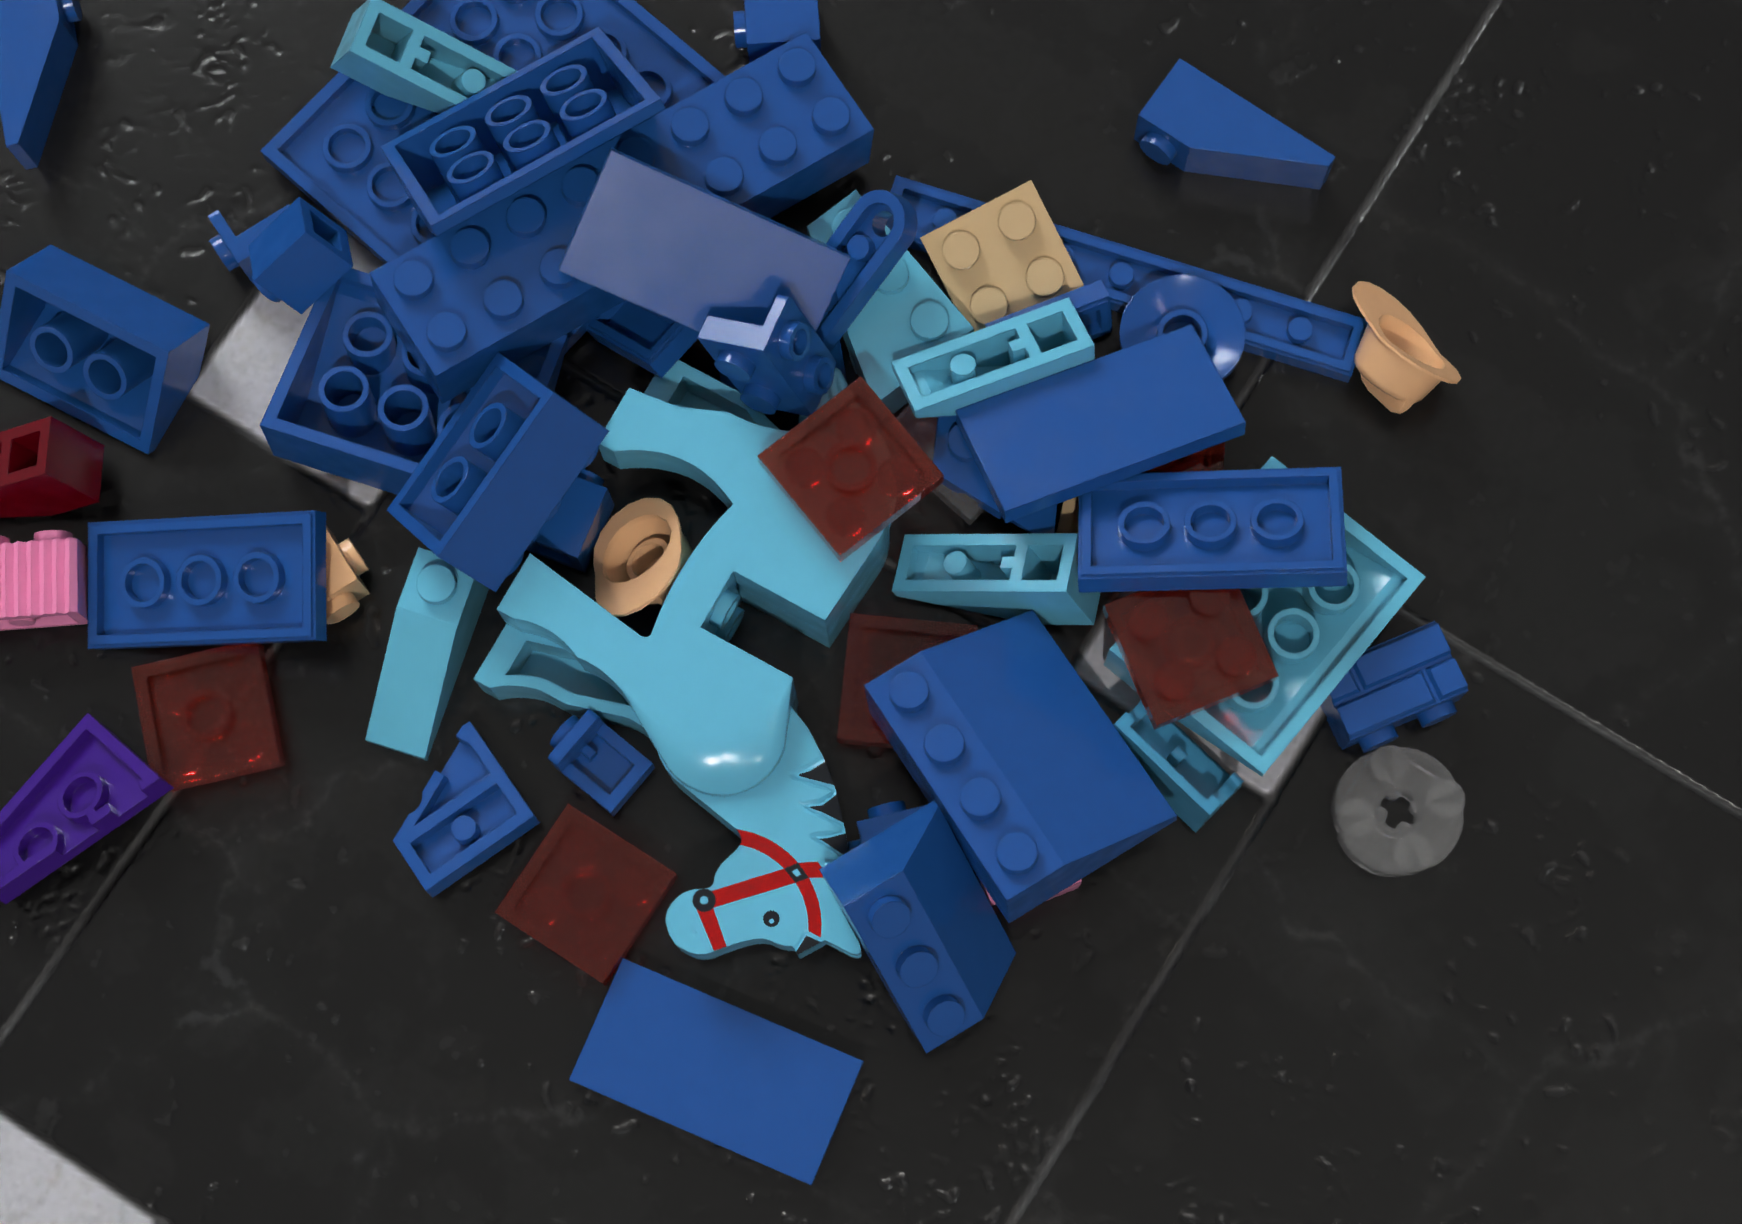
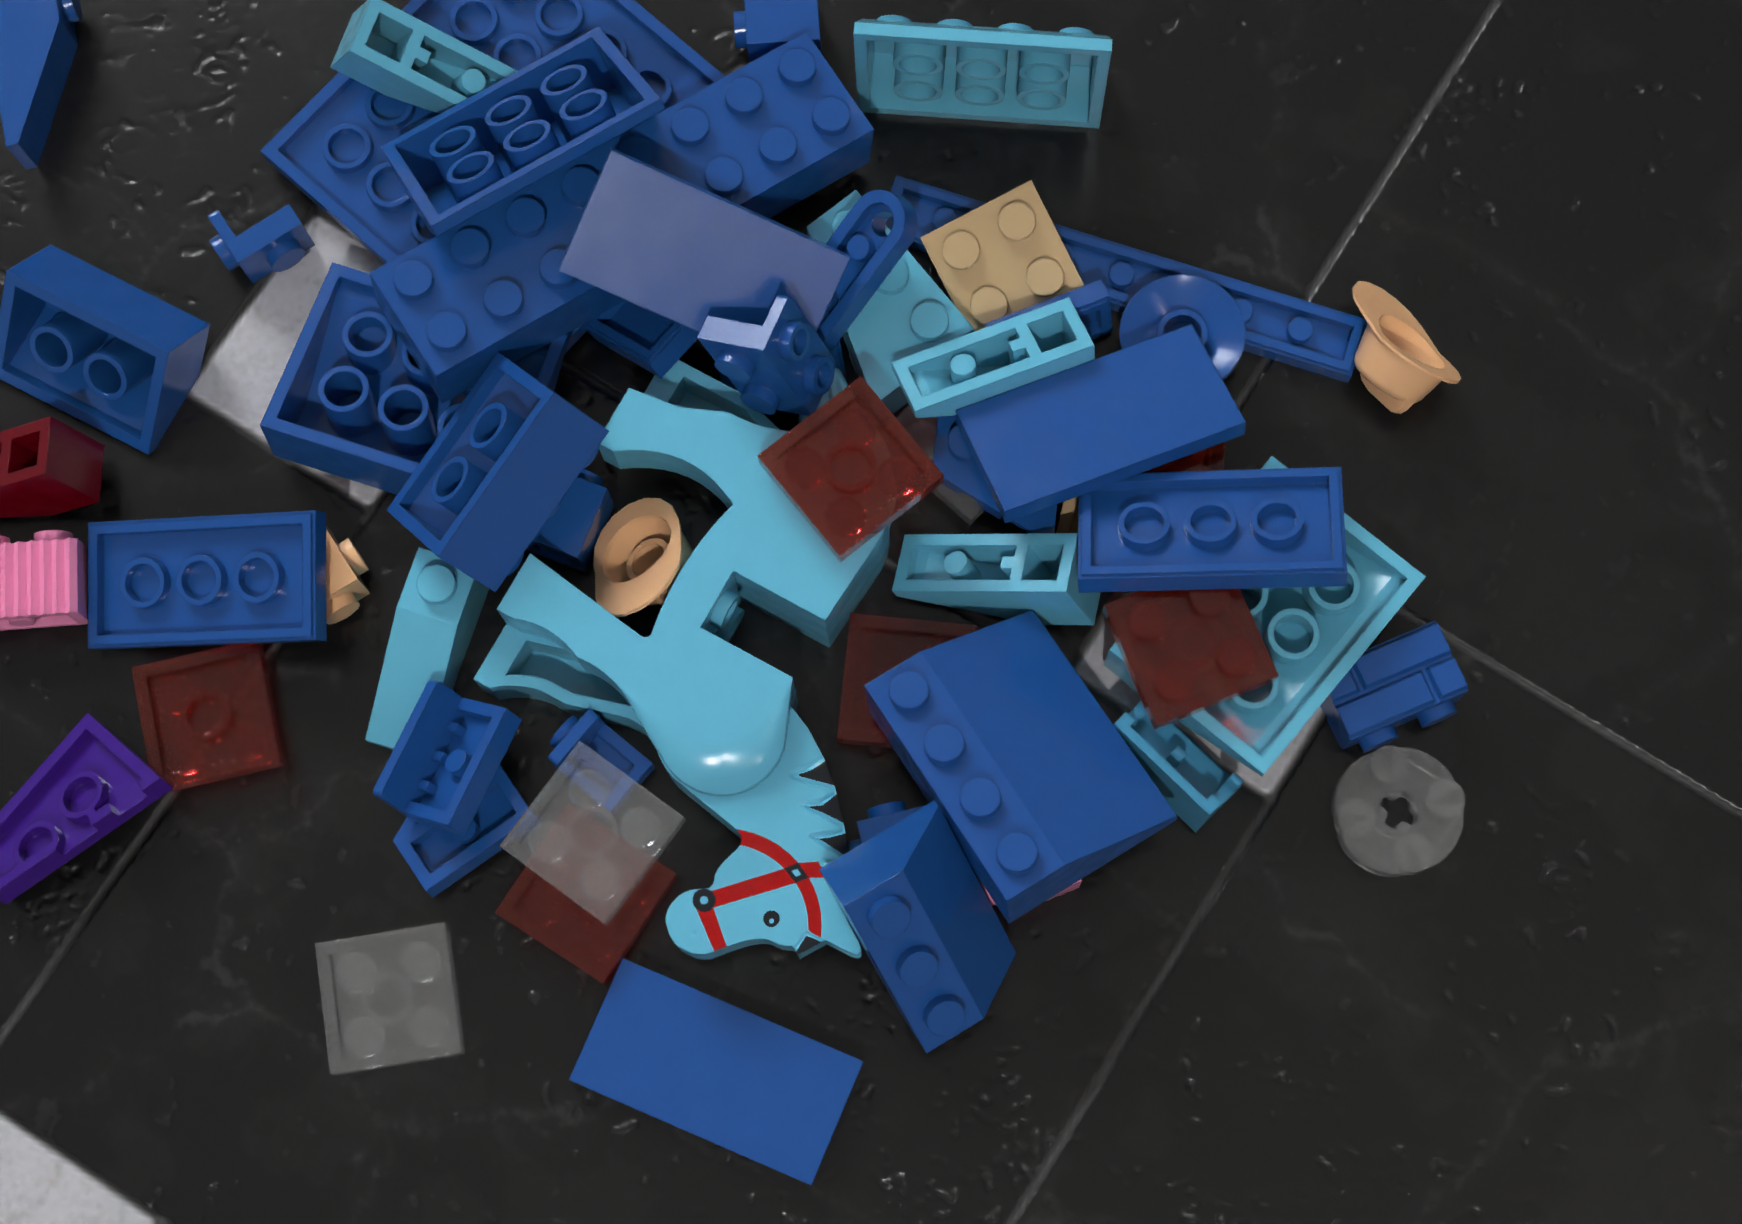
(299, 256): blue brick -> none
(389, 999): none -> clear plate
(446, 758): none -> blue bracket
(593, 833): none -> clear plate
(981, 71): none -> medium azure slope
(1221, 134): blue slope -> none

